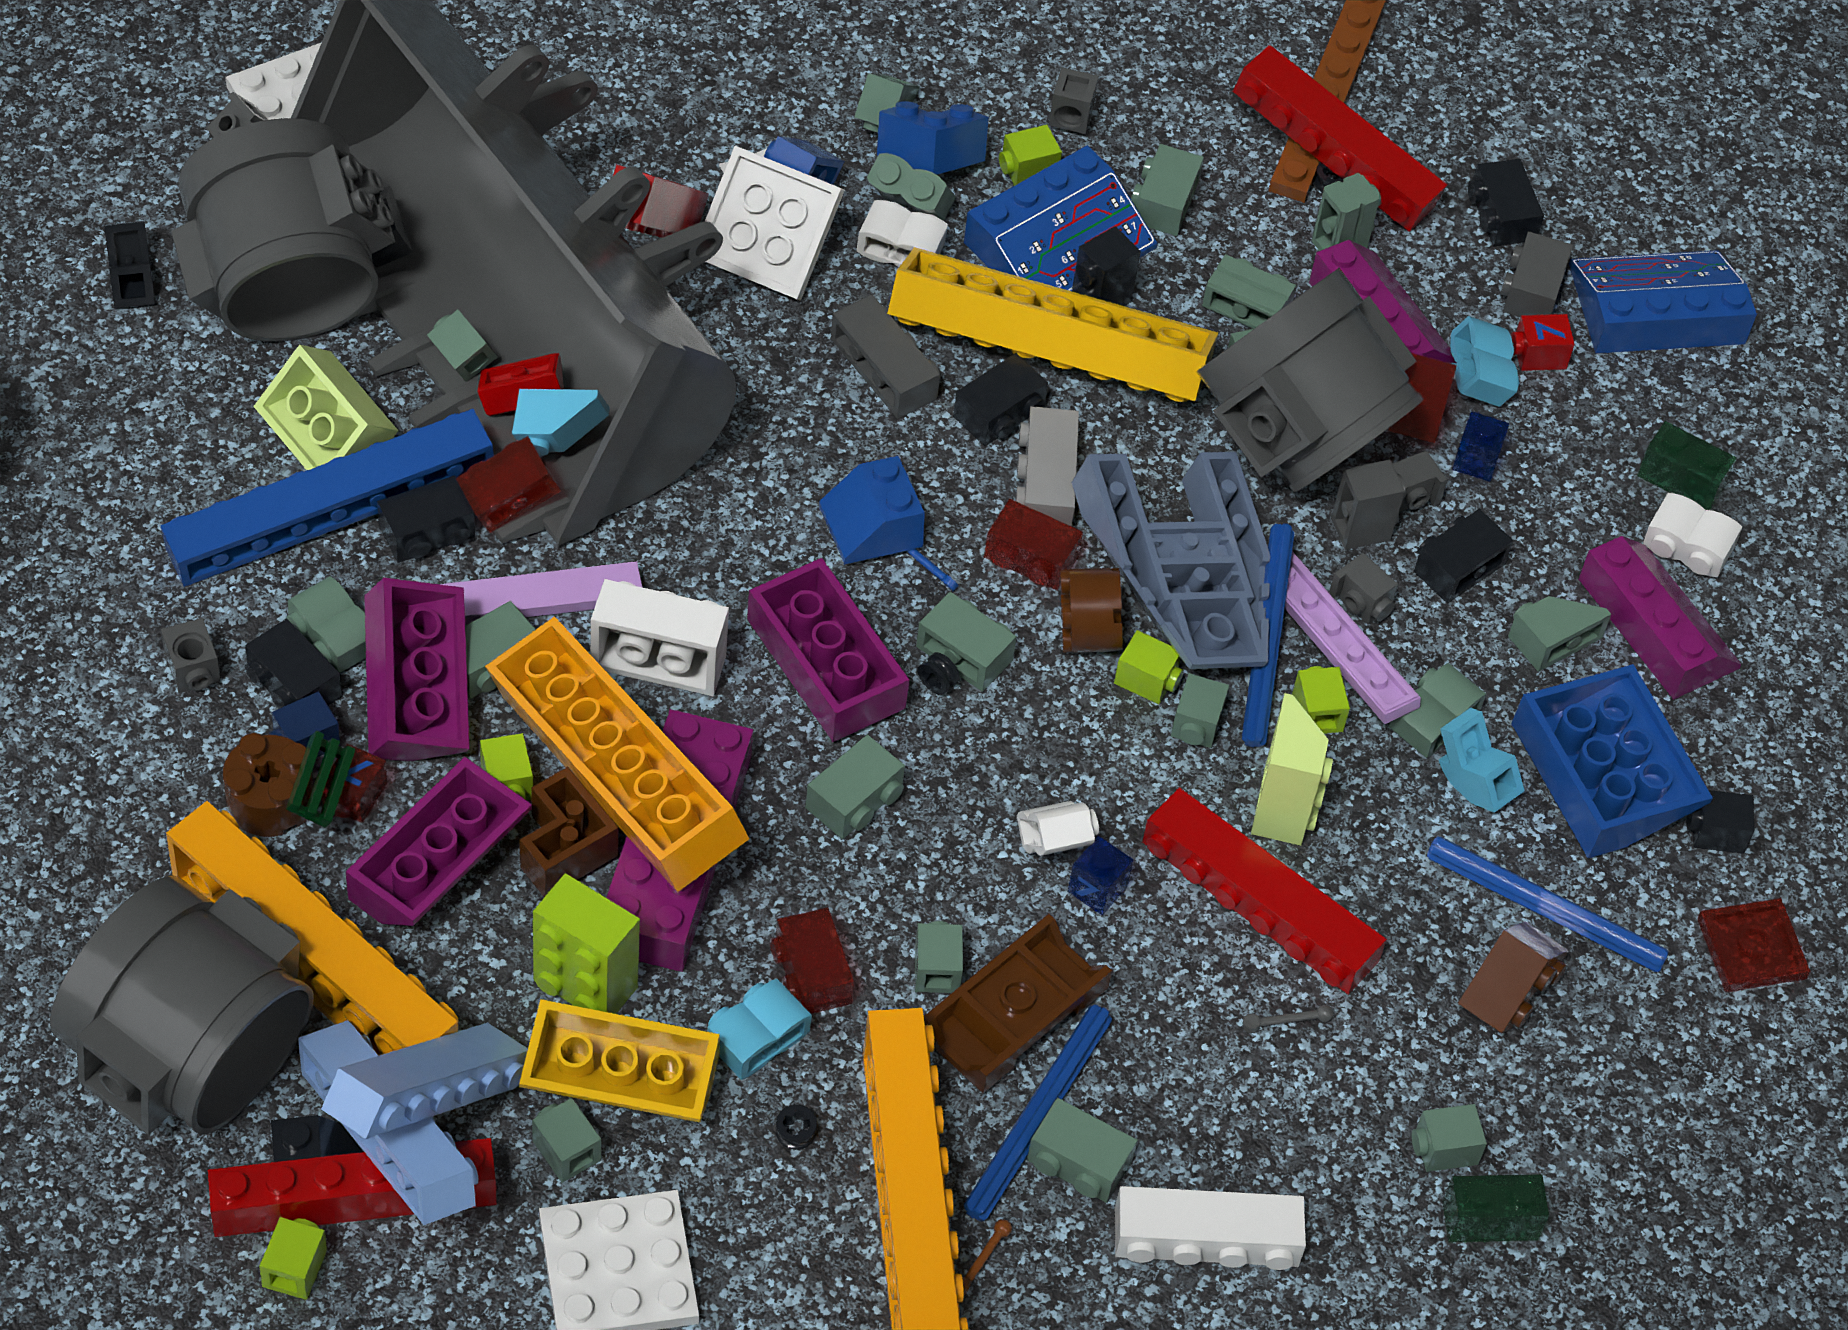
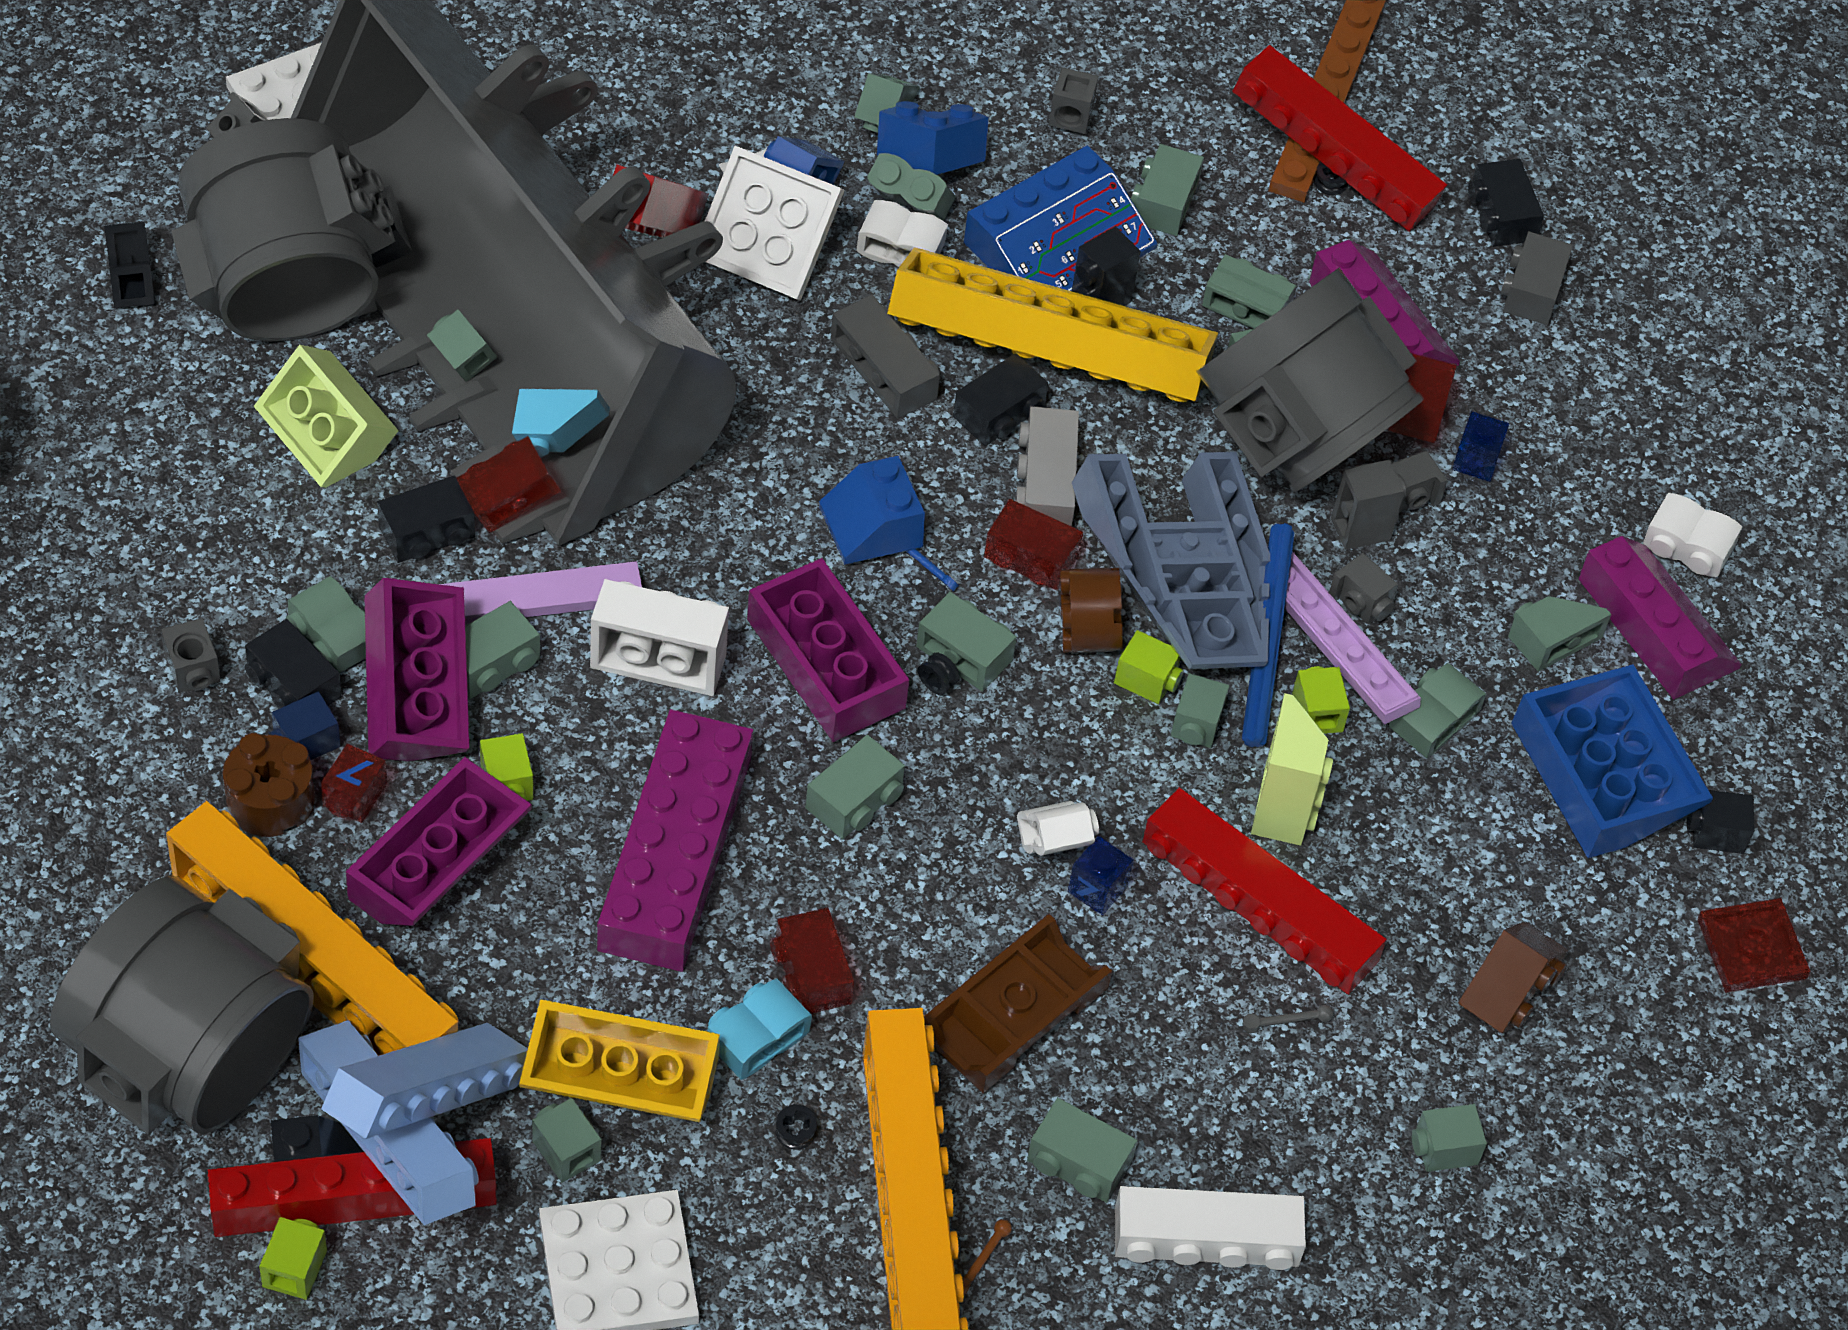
(321, 497): blue brick -> none
(332, 750): dark green tile -> none
(501, 384): red slope -> none
(572, 836): reddish brown brick -> none
(585, 947): lime brick -> none
(618, 754): light orange brick -> none
(938, 957): sand green brick -> none
(1028, 153): lime brick -> none
(1054, 1085): blue axle -> none
(1346, 212): sand green brick -> none
(1462, 555): black brick -> none
(1476, 768): medium azure brick -> none
(1484, 361): medium azure brick -> none
(1495, 1208): clear green brick -> none
(1543, 342): red brick -> none
(1548, 904): blue axle -> none
(1662, 301): blue slope -> none
(1686, 465): clear green brick -> none

